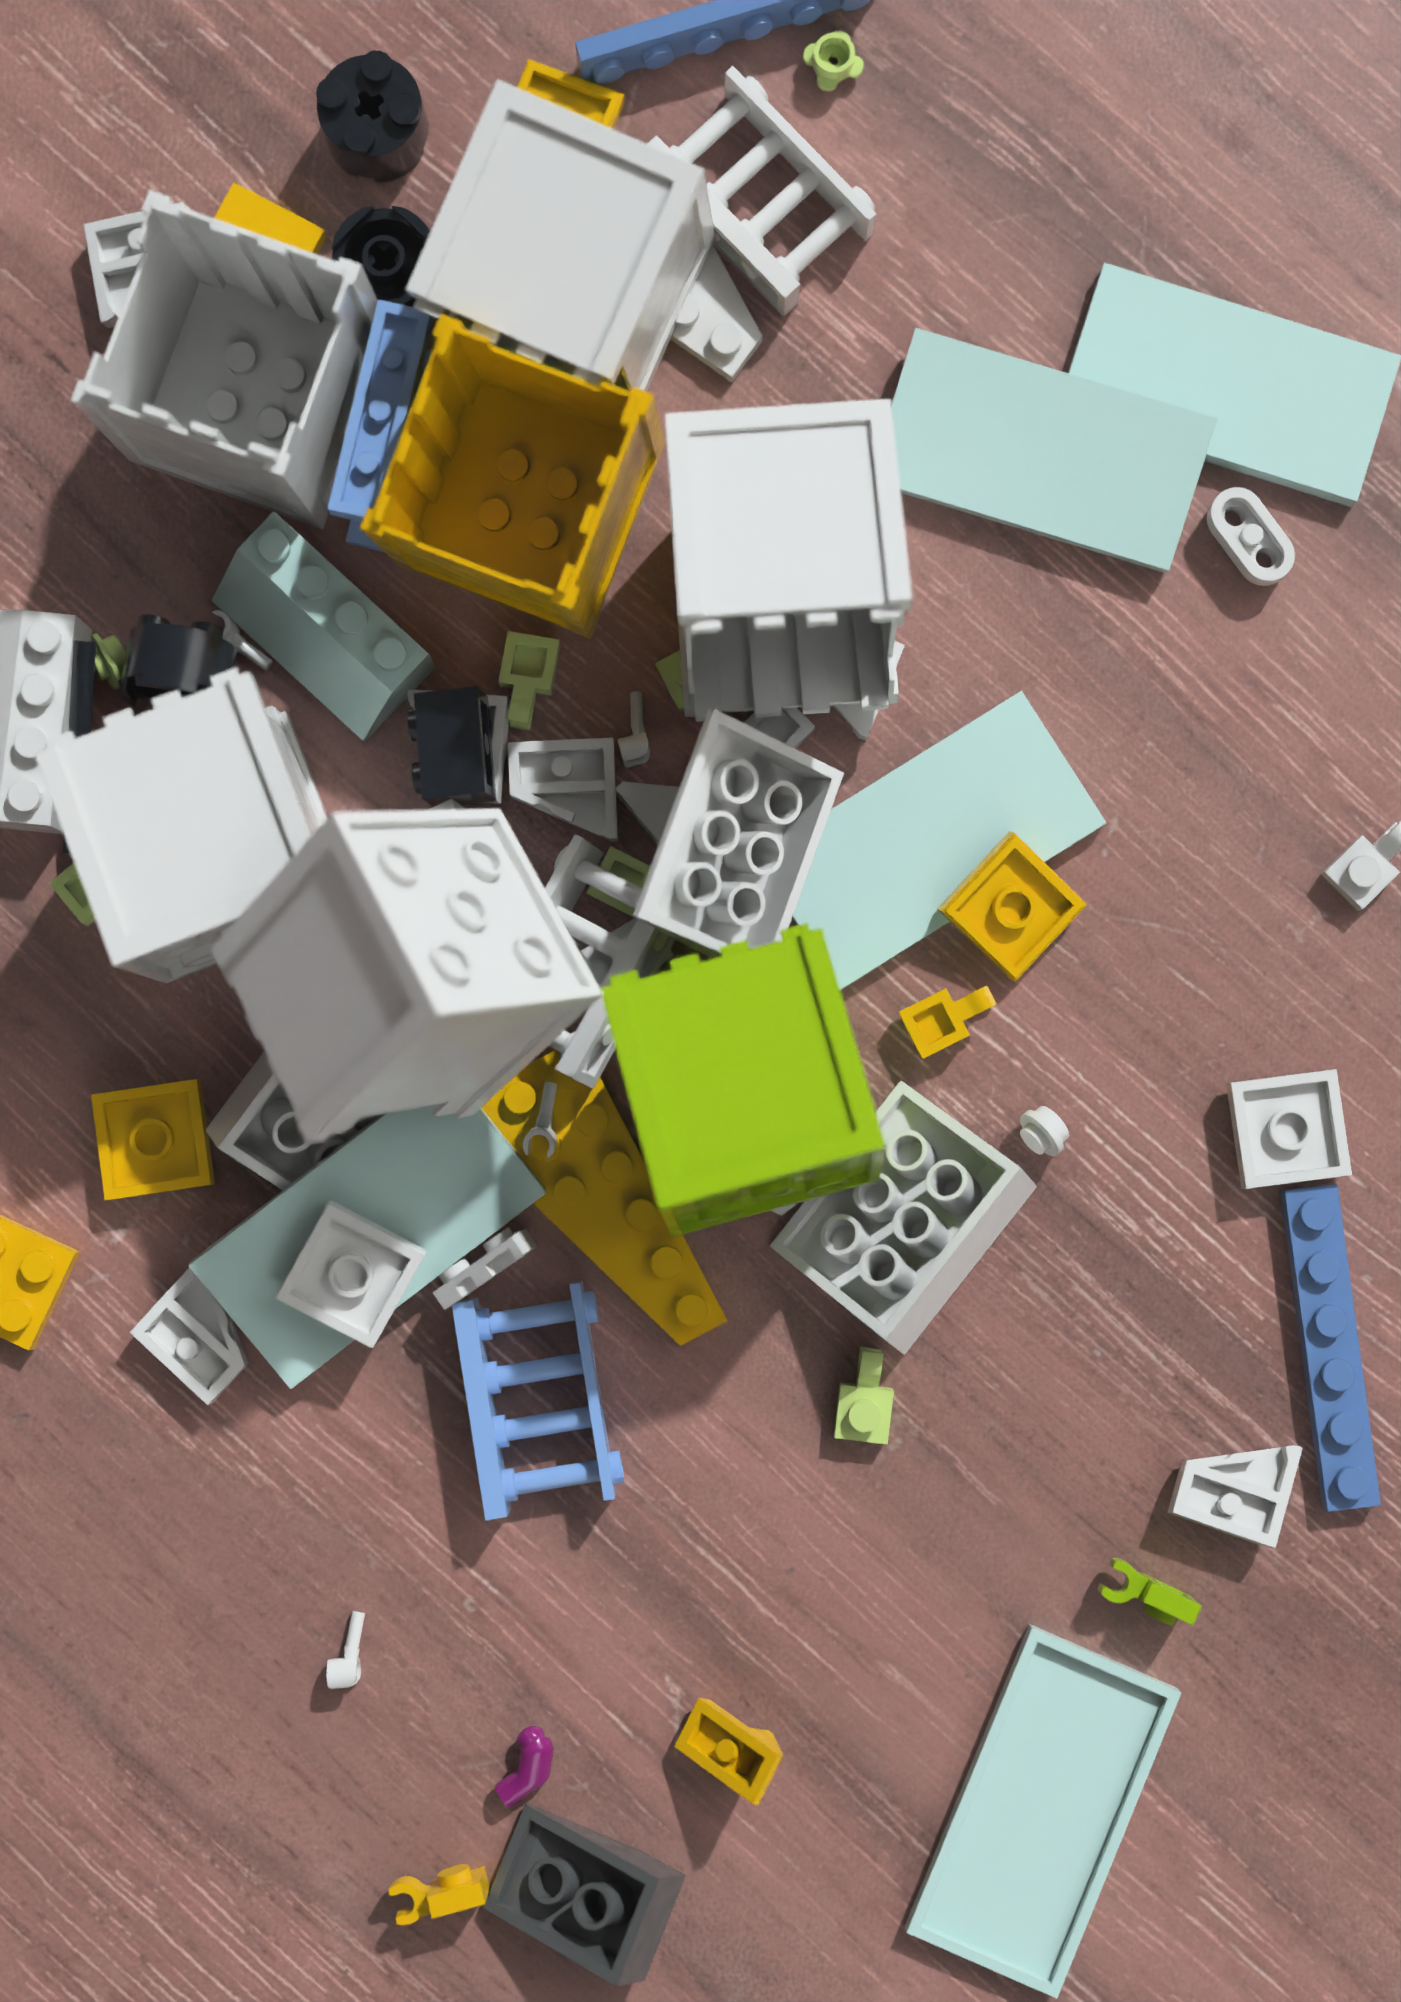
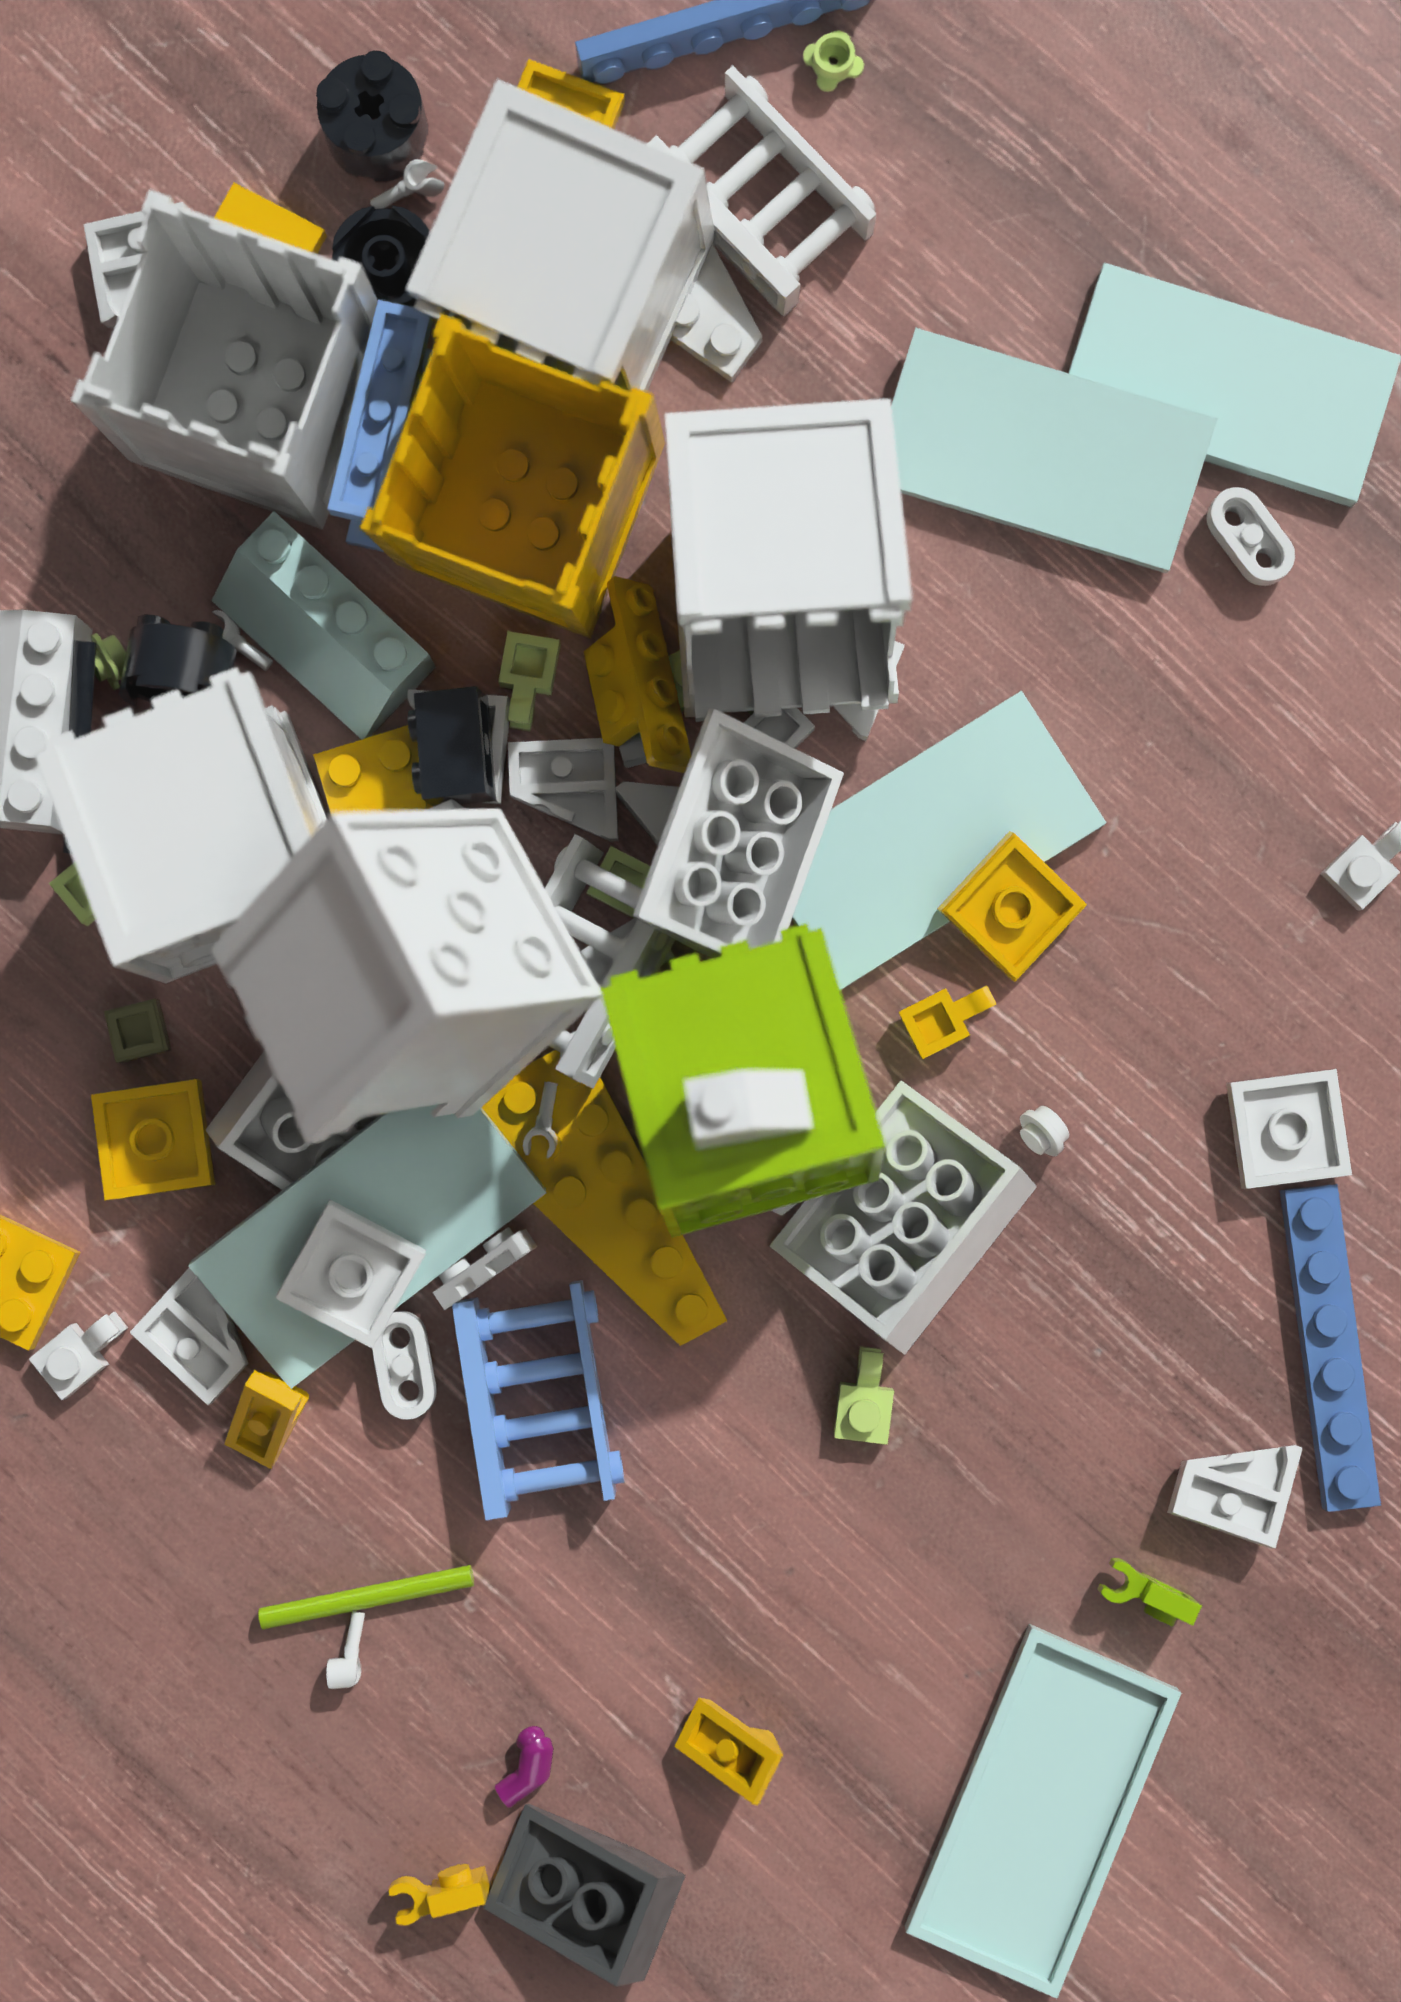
(75, 1356): none -> white plate
(137, 1030): none -> olive tile
(265, 1417): none -> yellow slope
(366, 1597): none -> lime bar
(371, 774): none -> yellow plate
(403, 1364): none -> white plate
(414, 181): none -> white hand
(635, 679): none -> yellow bracket
(747, 1106): none -> white slope

